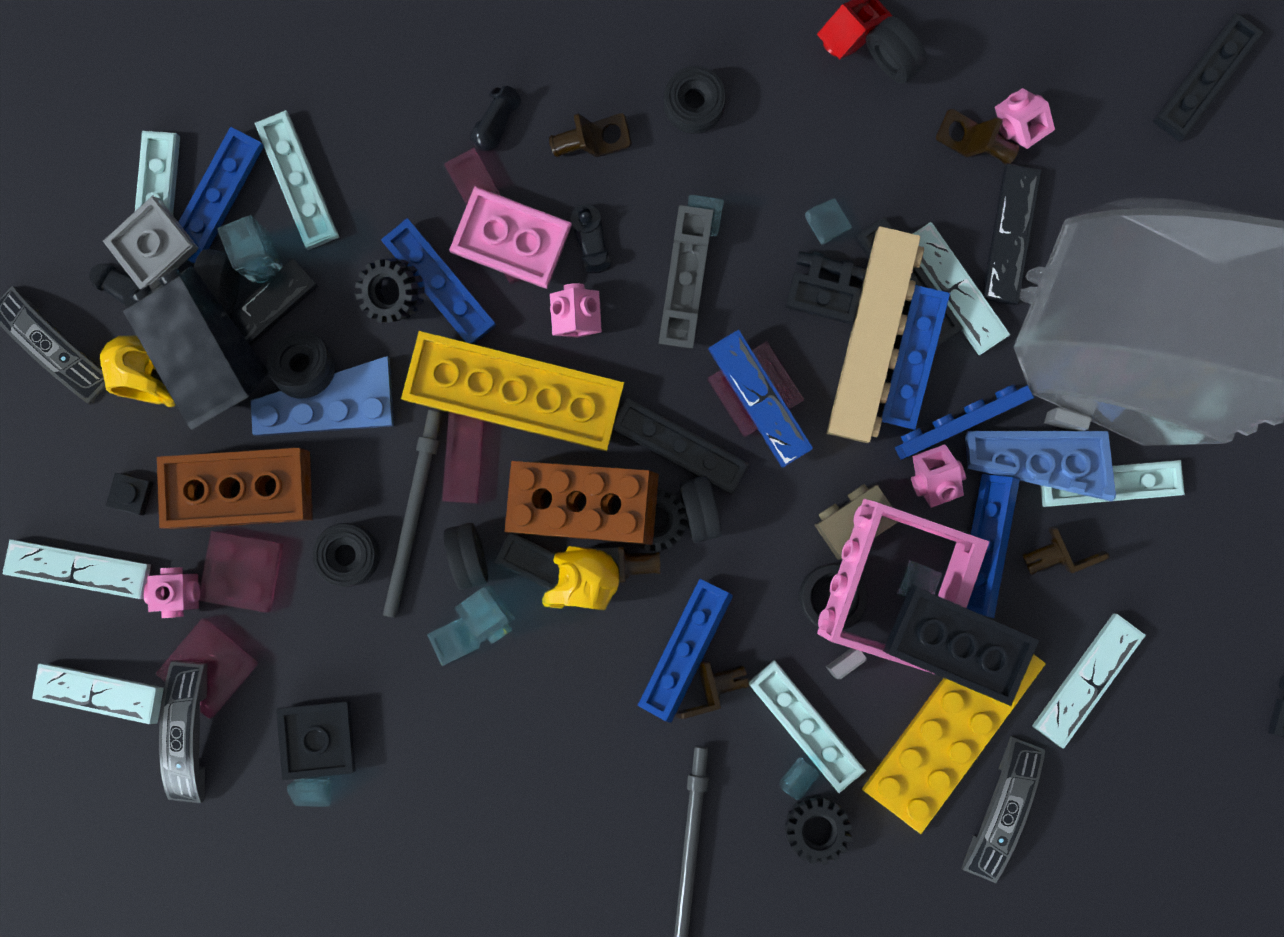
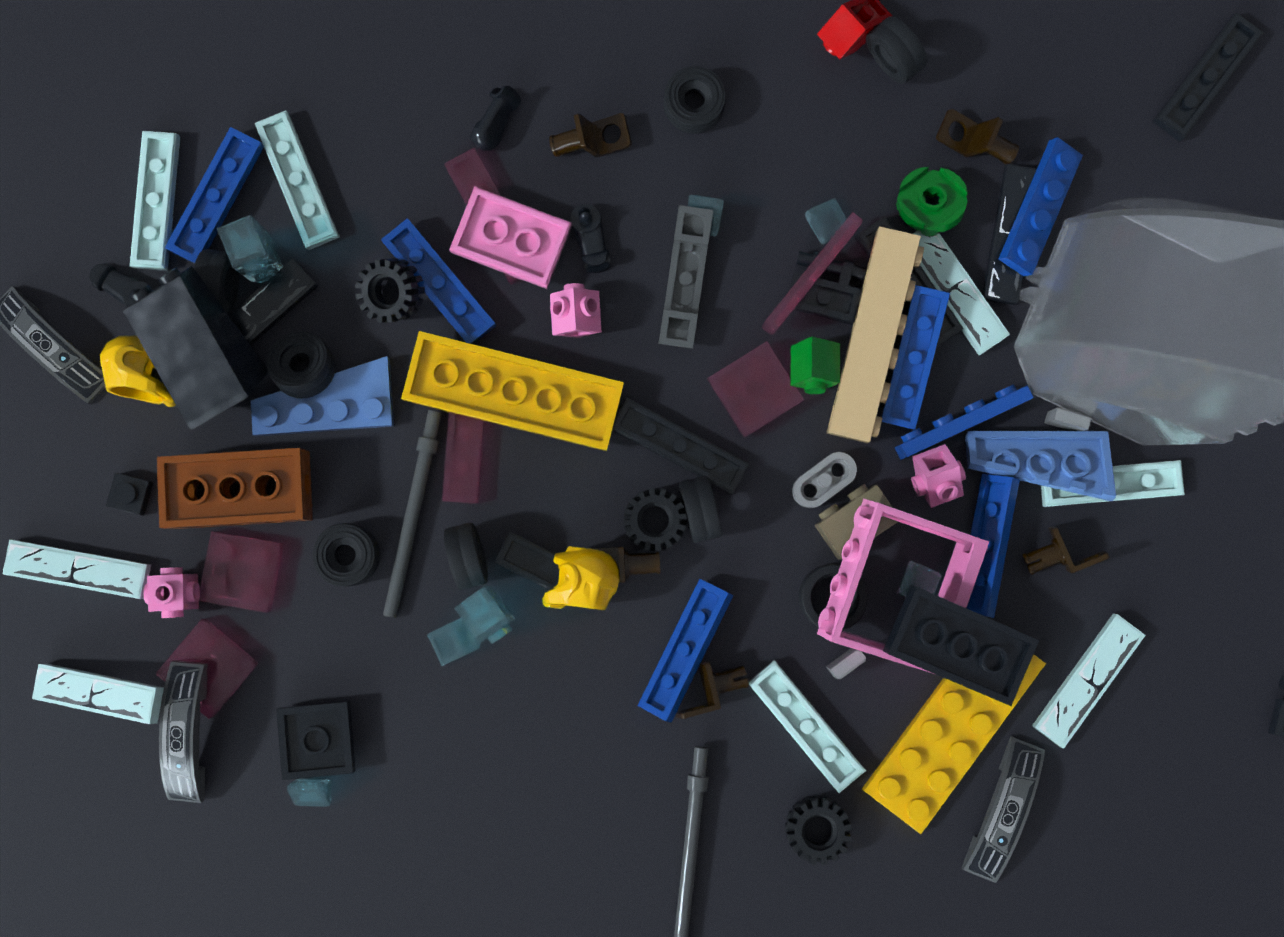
(150, 243): light grey tile -> none
(567, 483): dark orange brick -> none
(760, 398): blue tile -> none
(798, 779): clear light blue slope -> none
(812, 274): none -> clear pink tile
(815, 365): none -> green brick
(823, 480): none -> light grey plate
(926, 217): none -> green plate
(1025, 118): bright pink brick -> none
(1040, 207): none -> blue plate

